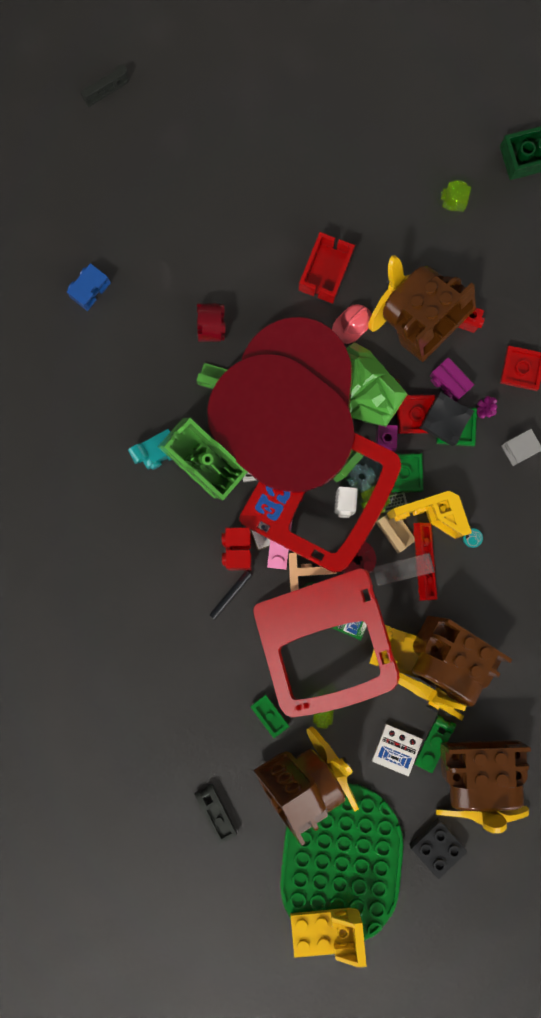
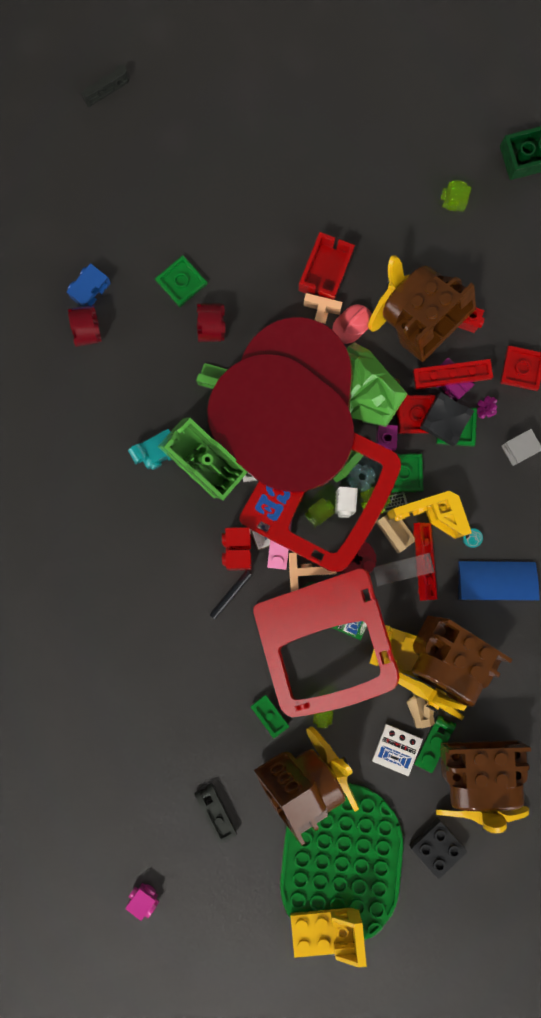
(84, 325): none -> dark red brick
(142, 901): none -> dark pink brick
(181, 281): none -> green tile
(320, 512): none -> clear neon green brick
(323, 306): none -> light nougat bracket
(421, 714): none -> tan rock
(453, 374): none -> red plate
(497, 580): none -> blue slope

